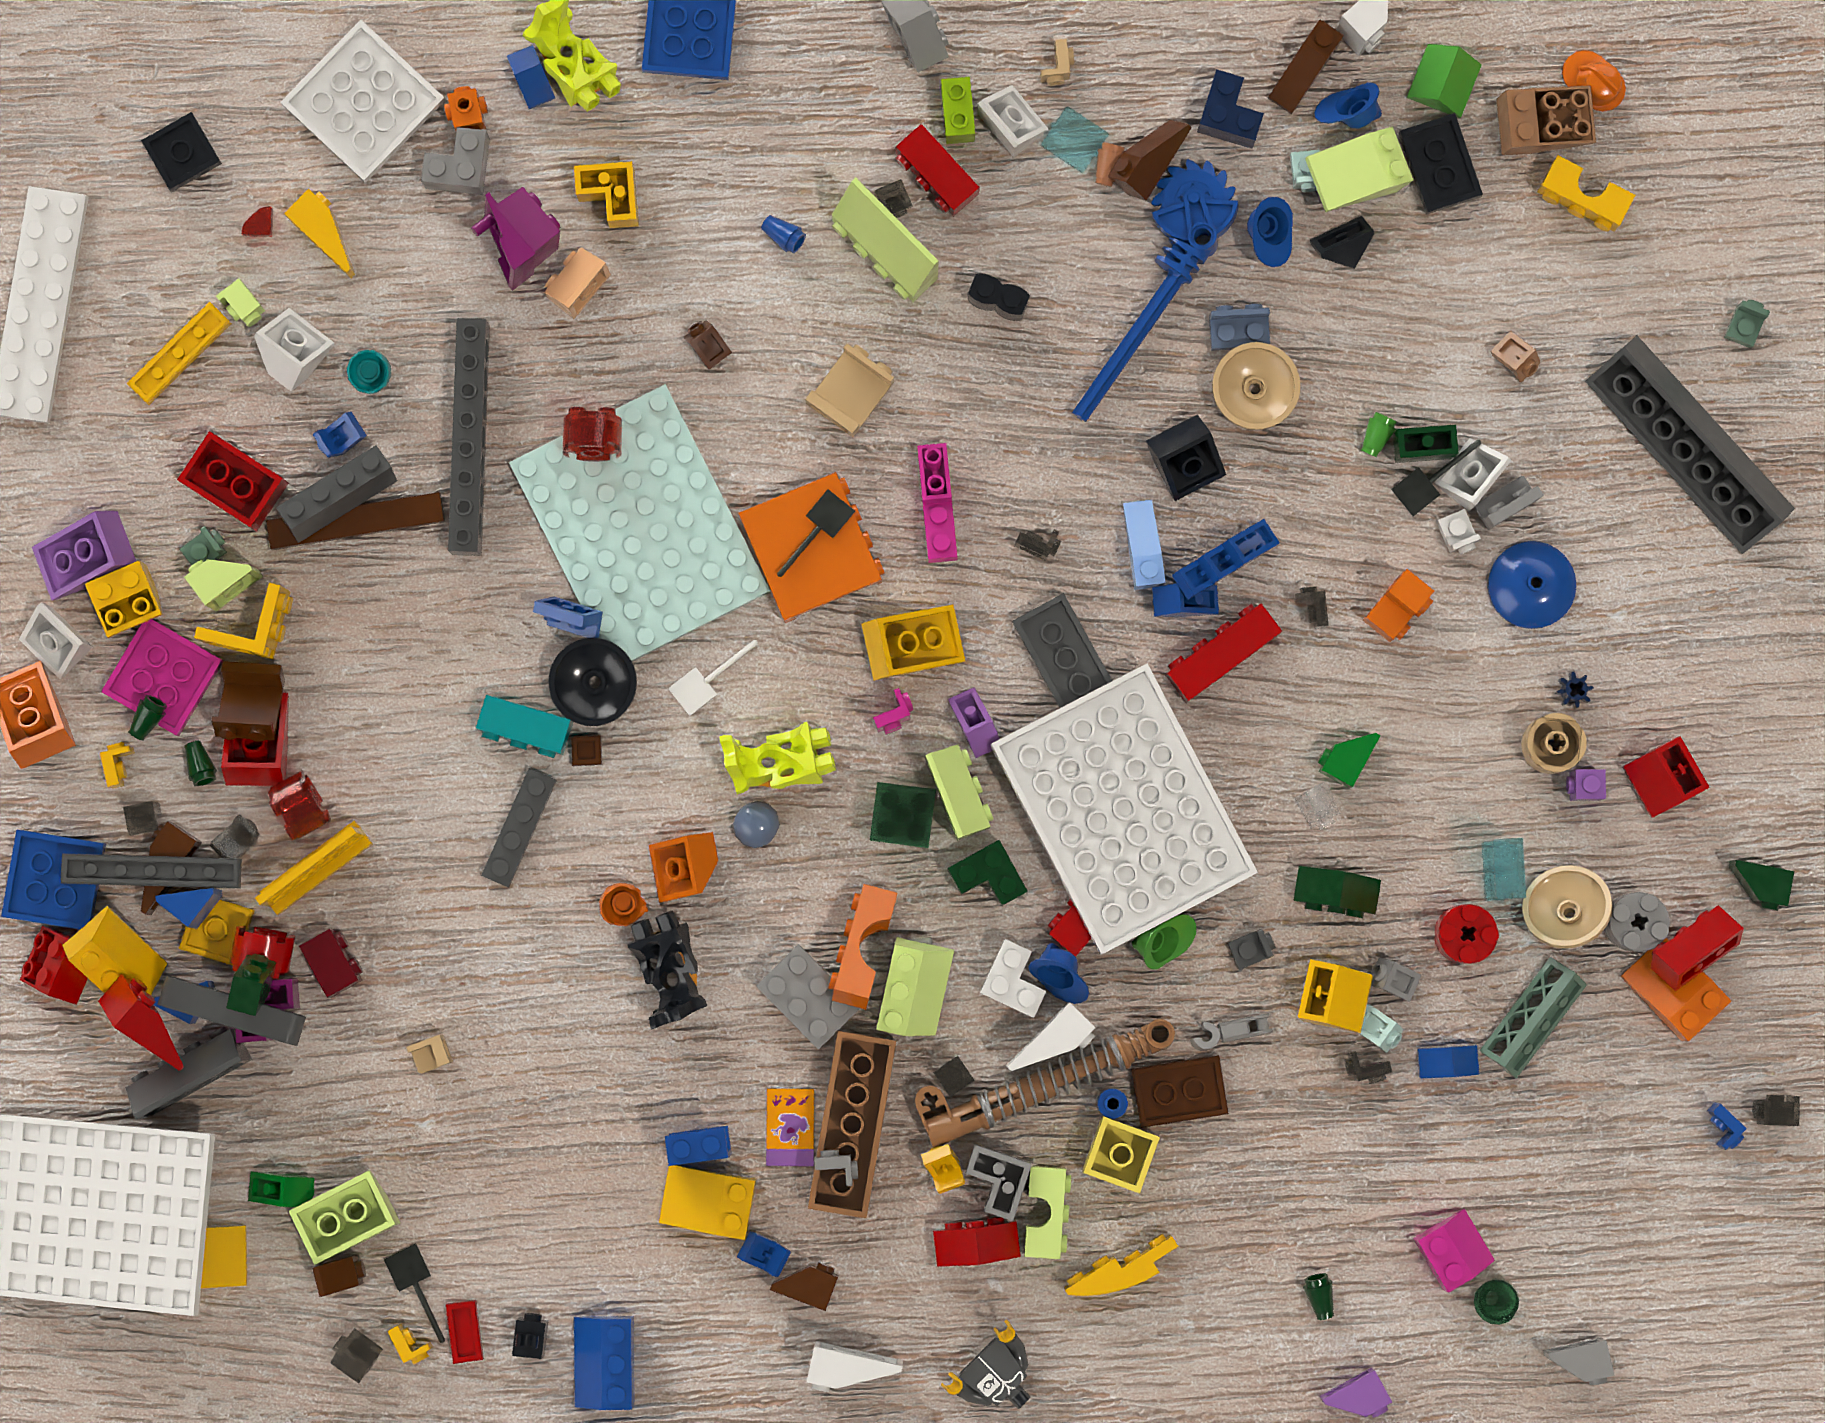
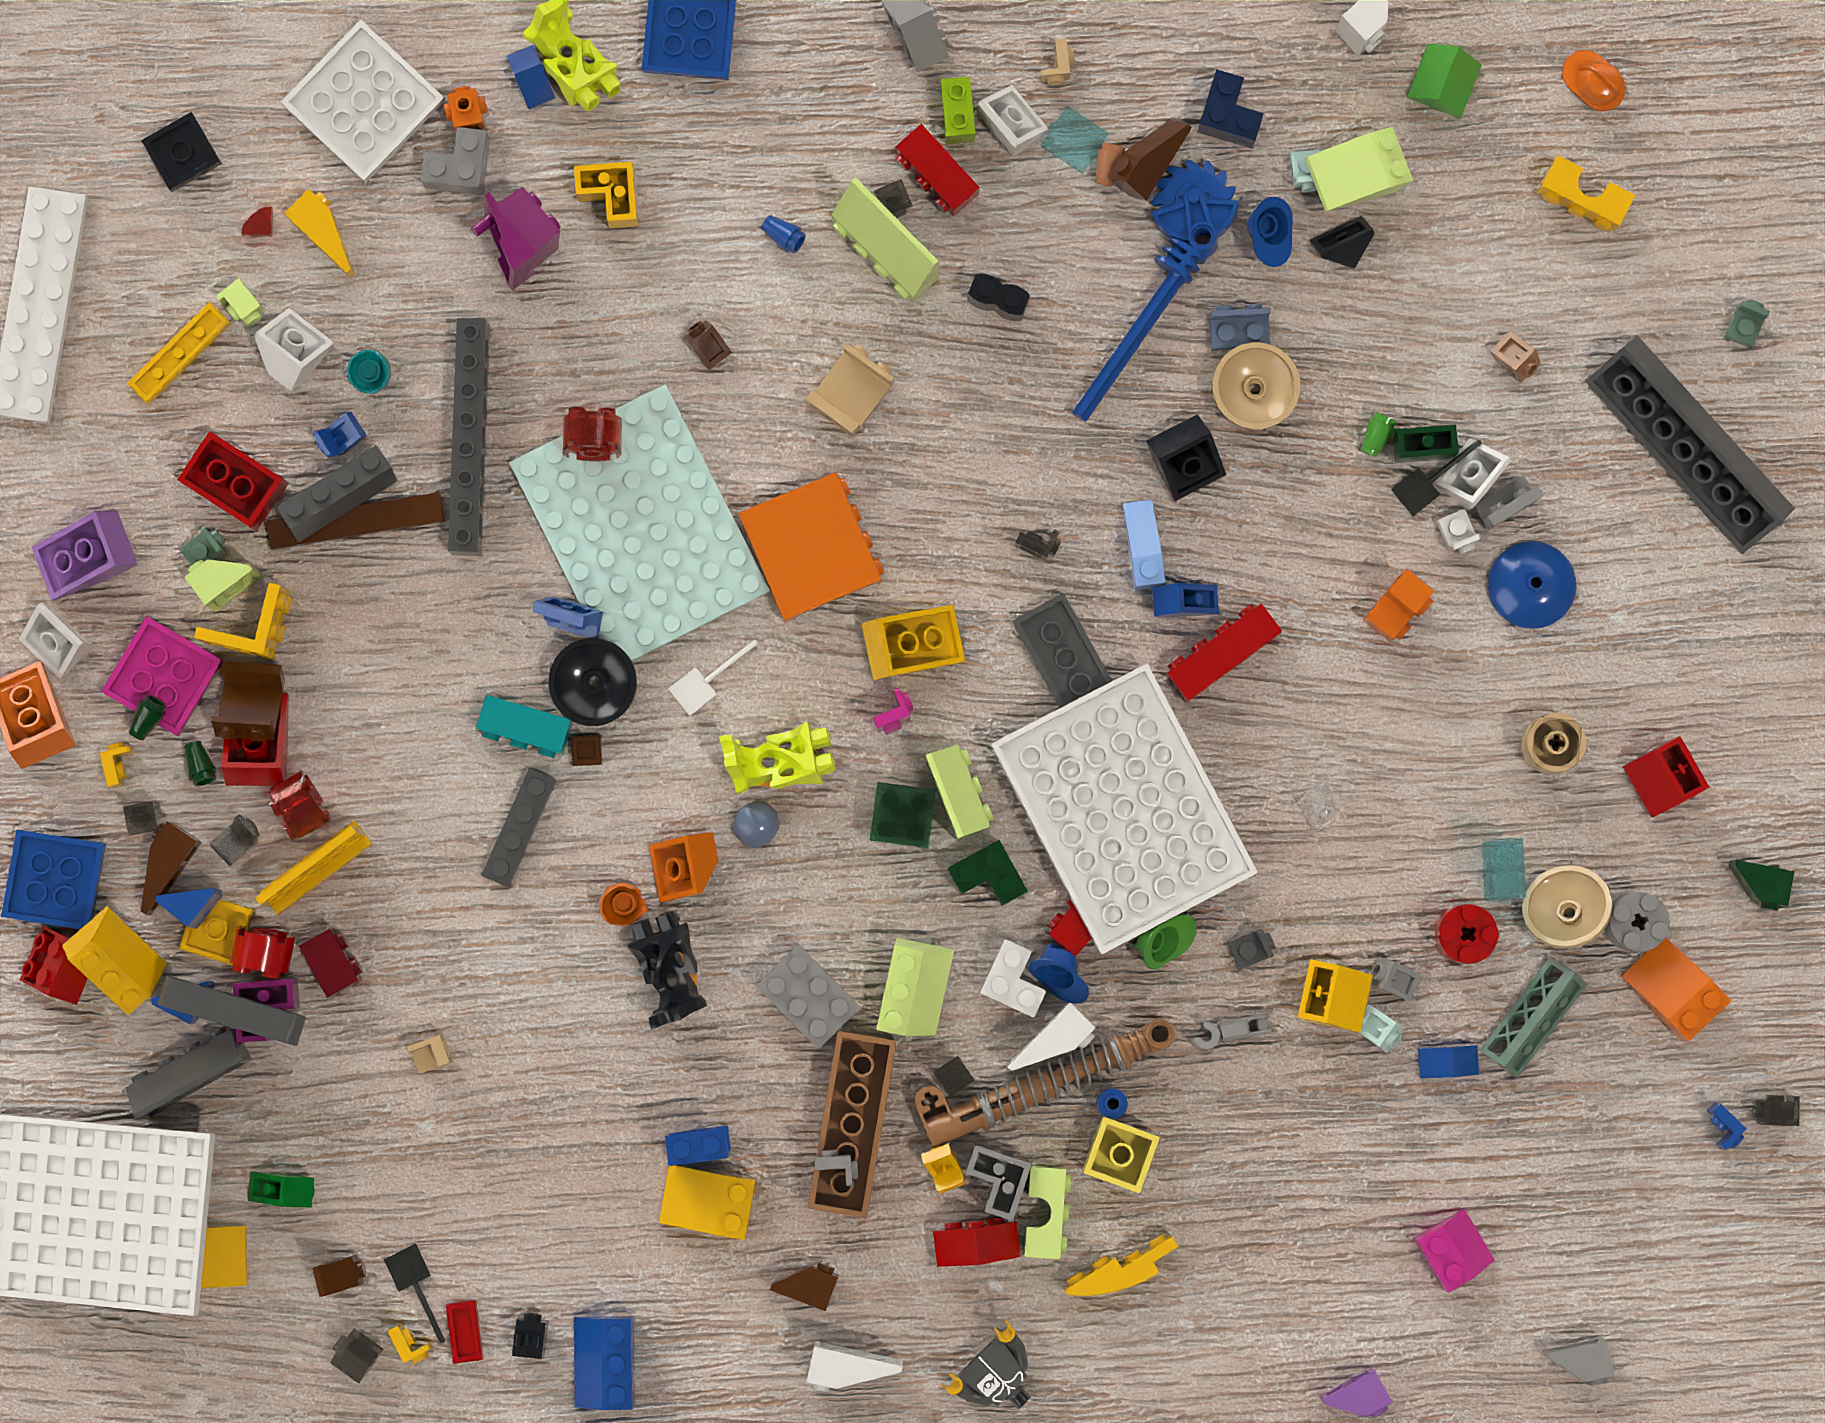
(125, 598): yellow slope -> none
(134, 1015): red slope -> none
(151, 871): dark grey tile -> none
(251, 984): dark green brick -> none
(344, 1217): yellowish green slope -> none
(577, 281): light nougat slope -> none
(764, 1253): blue bracket -> none
(790, 1127): sticker -> none
(829, 515): pearl dark grey piece -> none
(855, 977): orange arch -> none
(937, 503): dark pink slope -> none
(974, 721): medium lavender slope -> none
(1179, 1091): reddish brown tile -> none
(1225, 559): blue slope -> none
(1306, 66): reddish brown slope -> none
(1318, 610): clear smoke bracket -> none
(1320, 1294): dark green cone -> none
(1337, 891): dark green brick -> none
(1347, 759): green slope -> none
(1352, 106): blue piece -> none
(1372, 1072): clear smoke bracket -> none
(1440, 163): black plate -> none
(1502, 1302): clear green helmet -> none
(1545, 119): medium nougat slope -> none
(1582, 690): dark blue gear -> none
(1586, 784): medium lavender brick -> none
(1696, 947): red brick -> none

